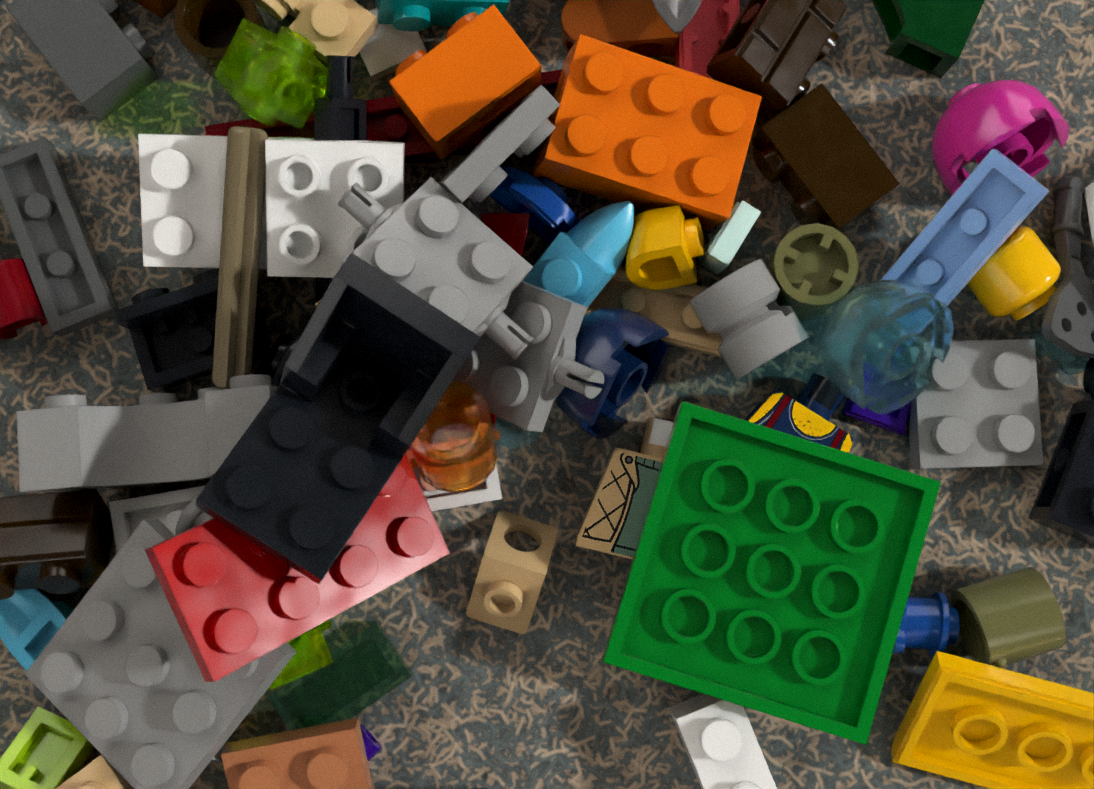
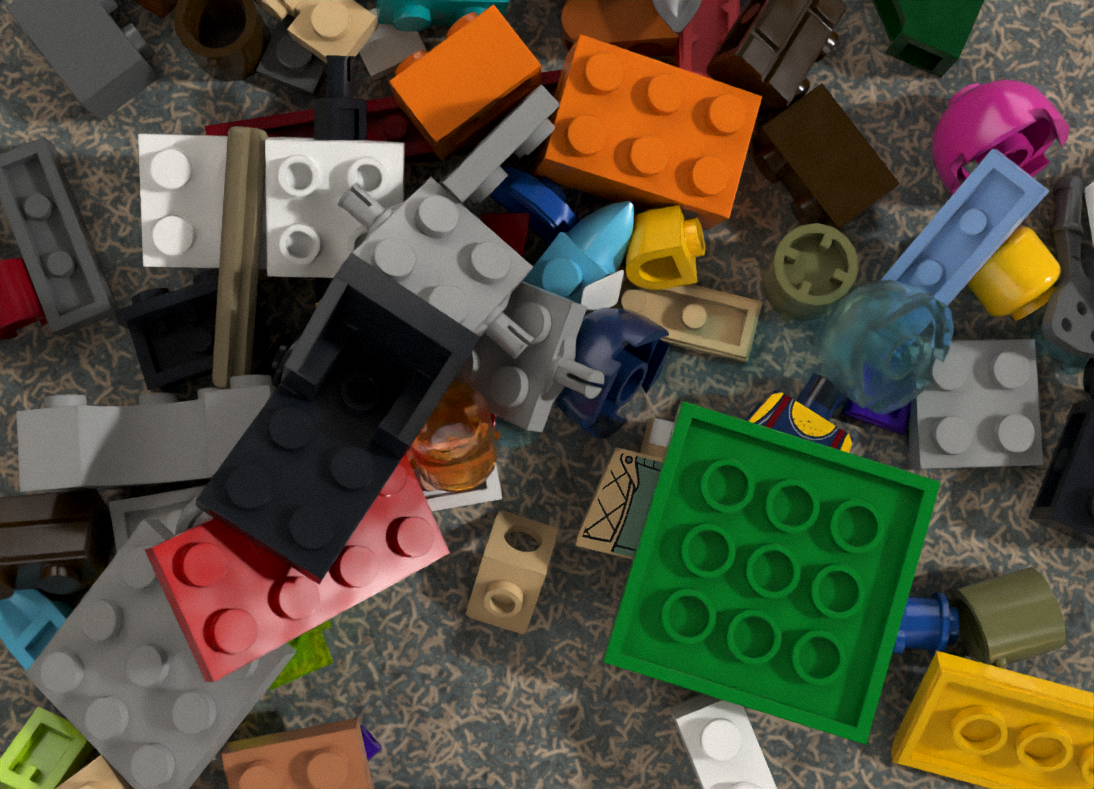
(272, 74): clear neon green brick -> none
(359, 676): clear green tile -> none
(602, 293): none -> white sticker
(729, 237): light aqua tile -> none
(748, 318): light grey wheel -> none

